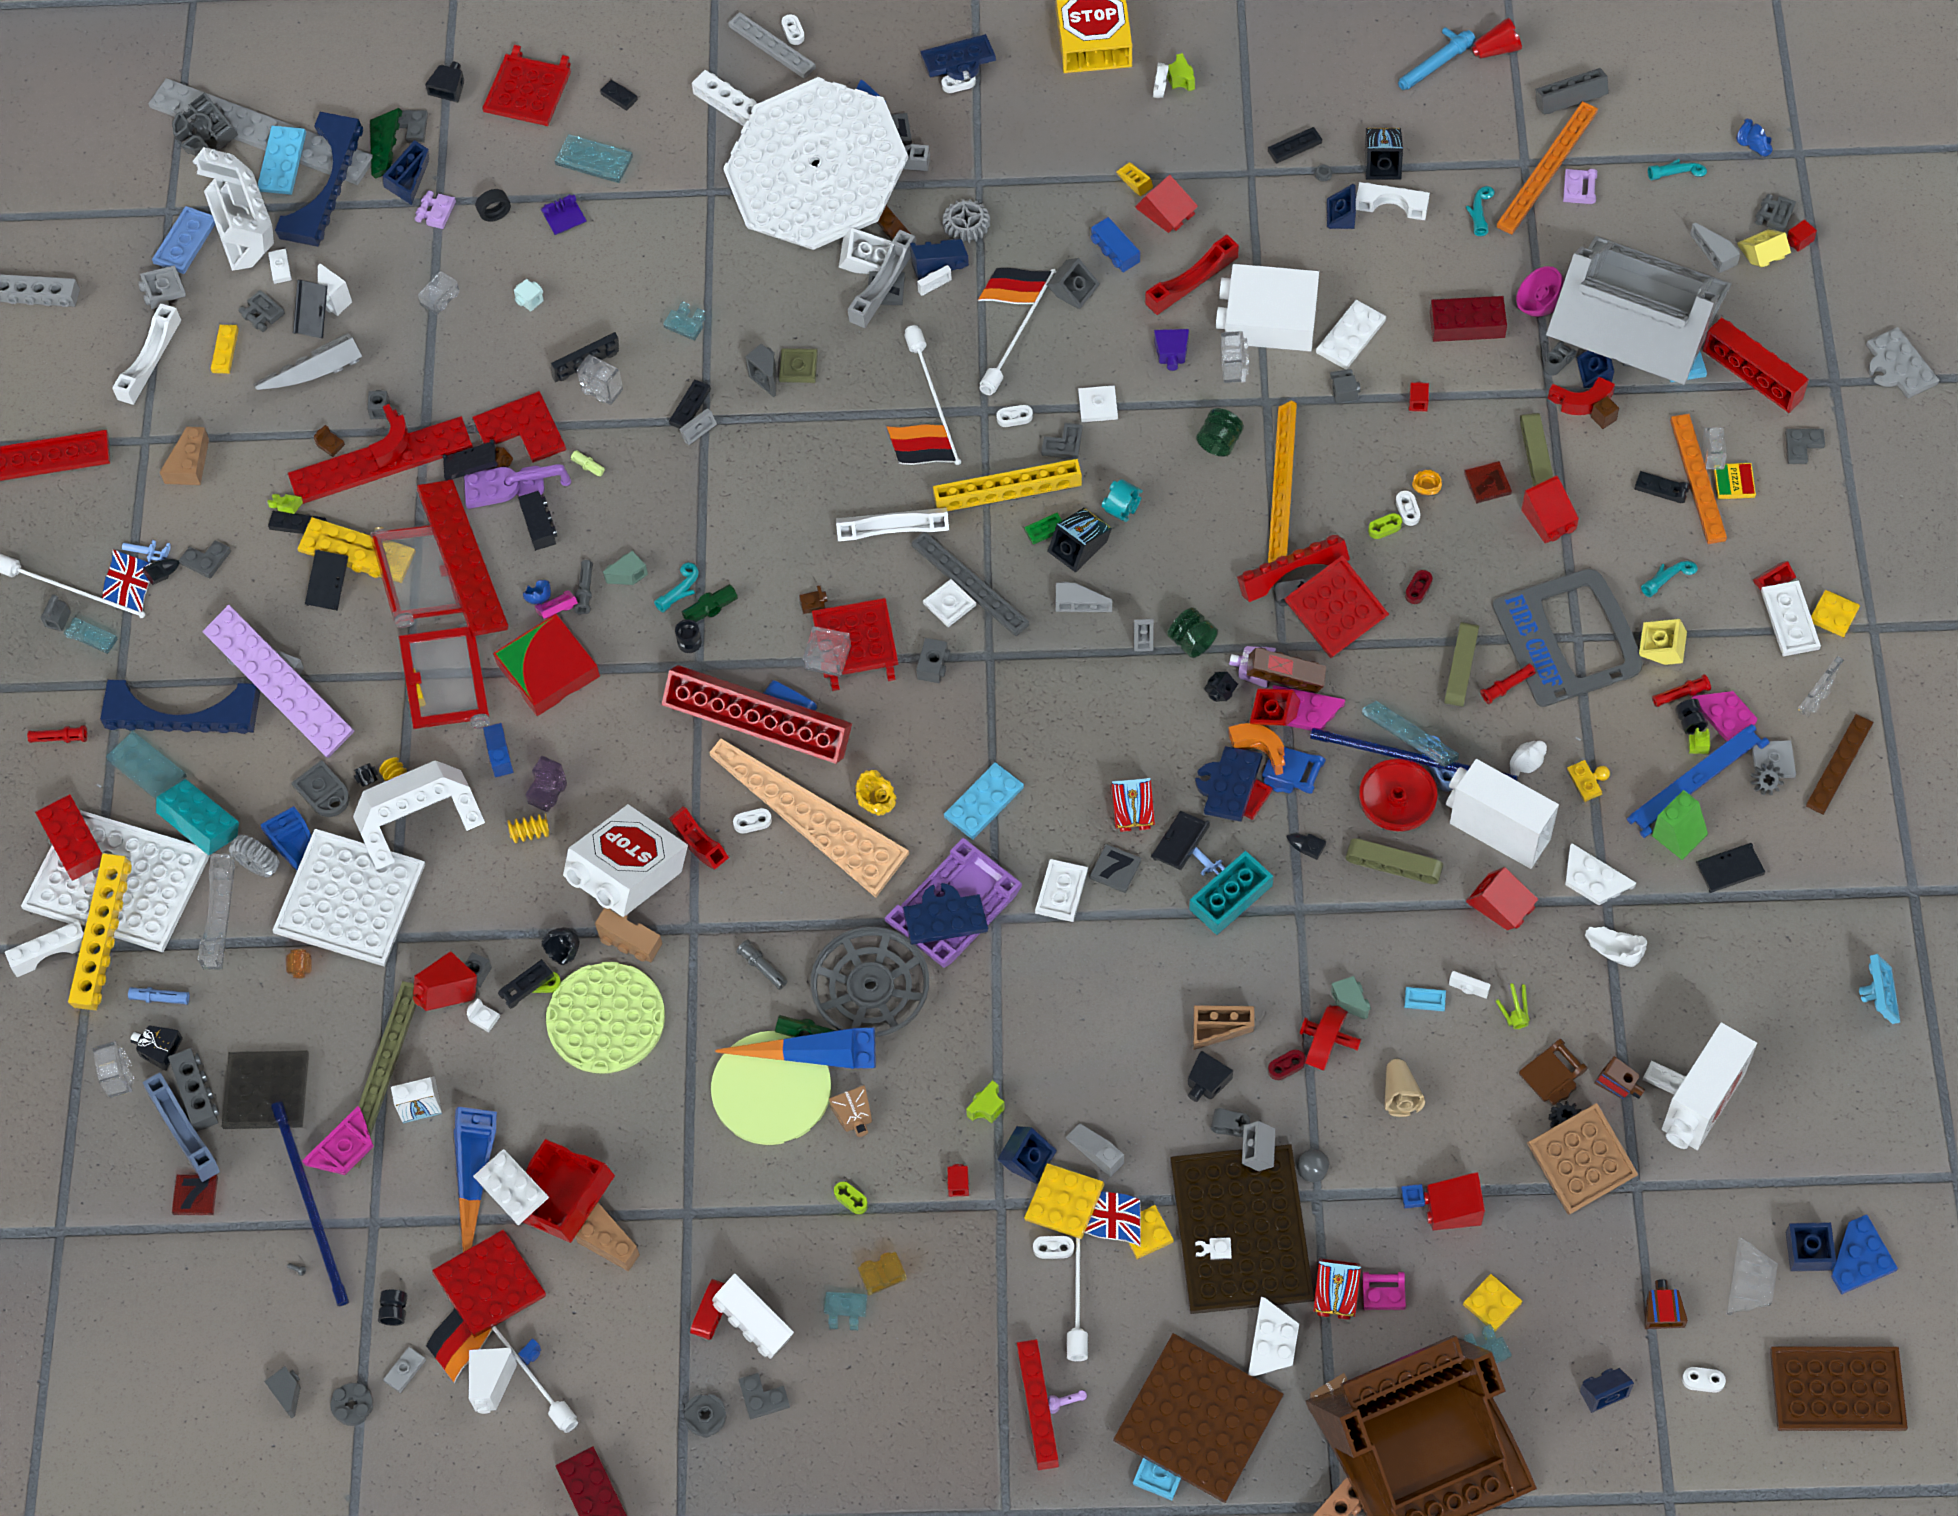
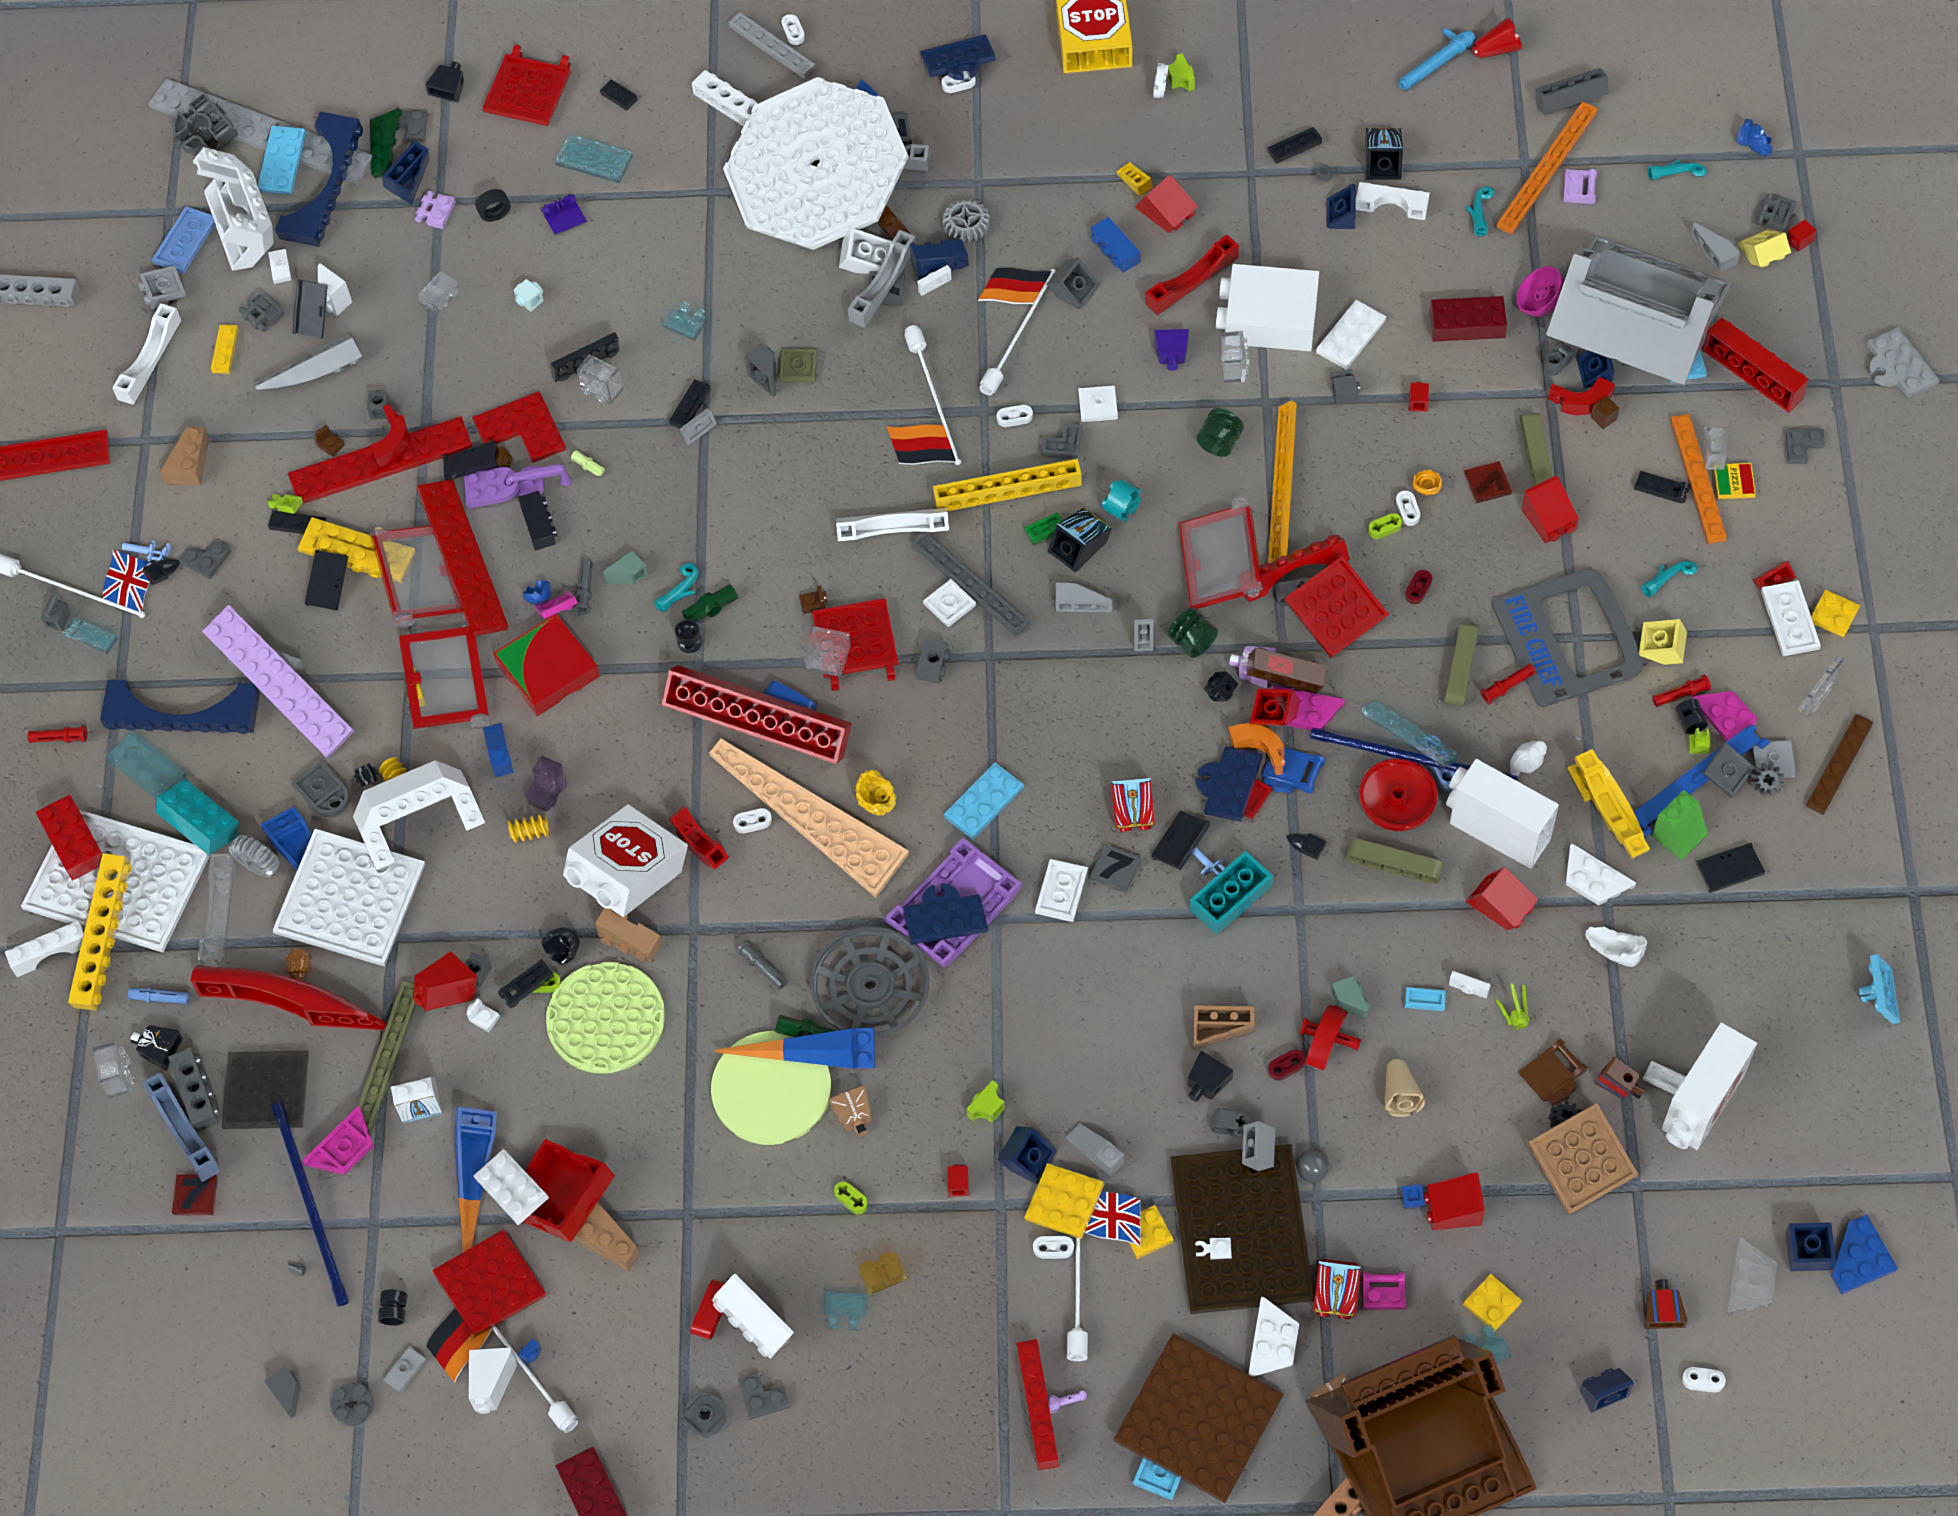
(286, 993): none -> red slope
(1221, 555): none -> clear door
(1612, 804): none -> yellow piece
(1728, 770): none -> dark grey tile
(1838, 1389): reddish brown plate -> none

